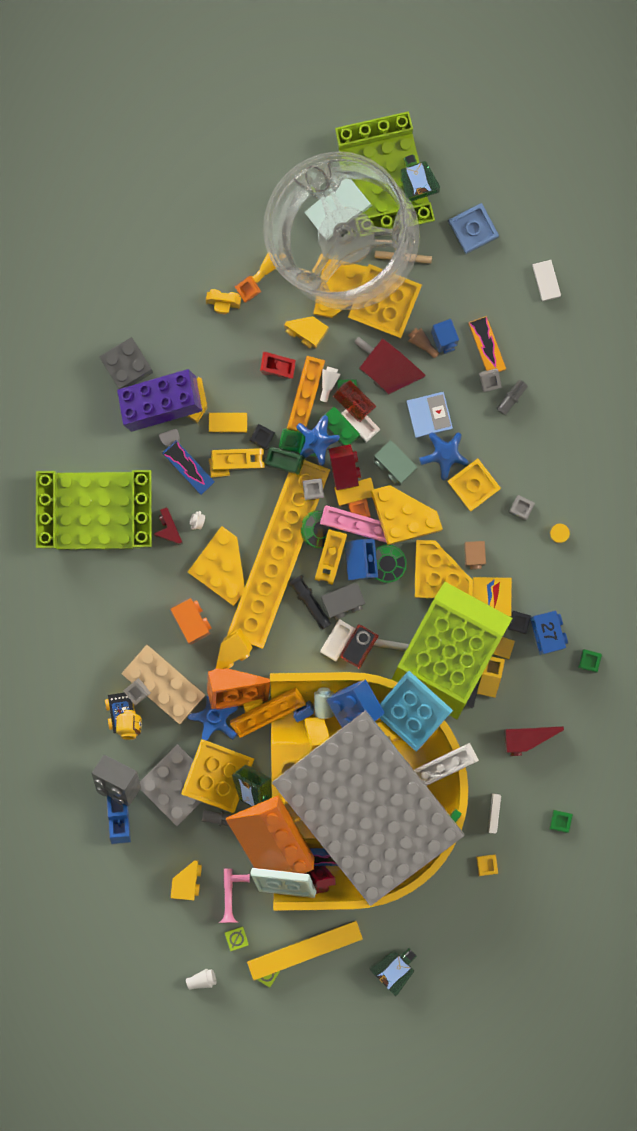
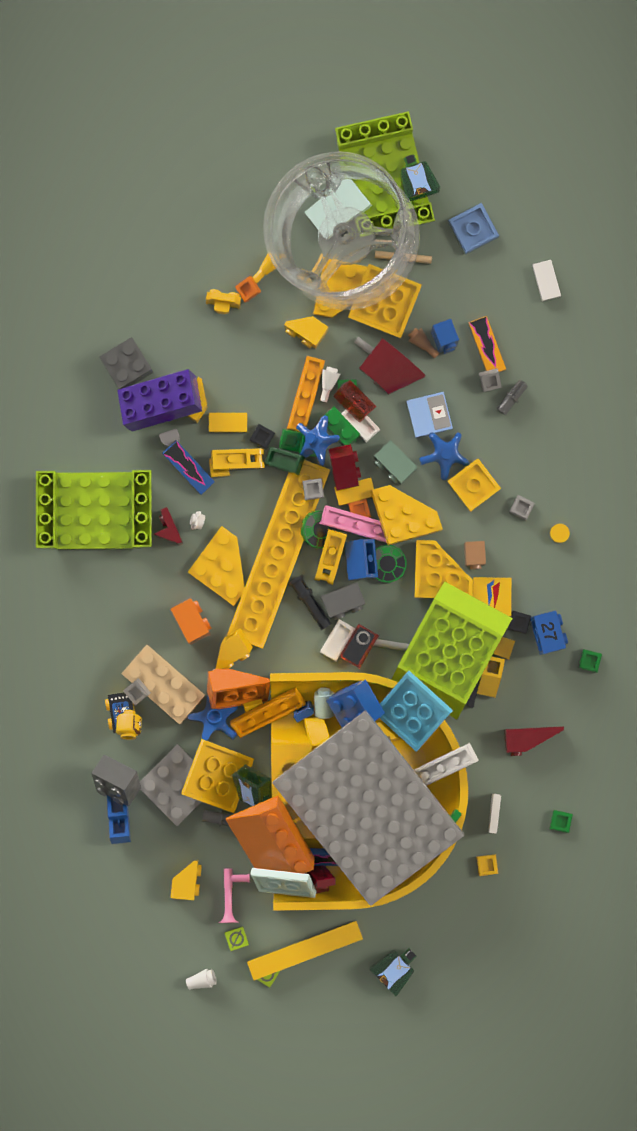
(277, 365): red slope -> none

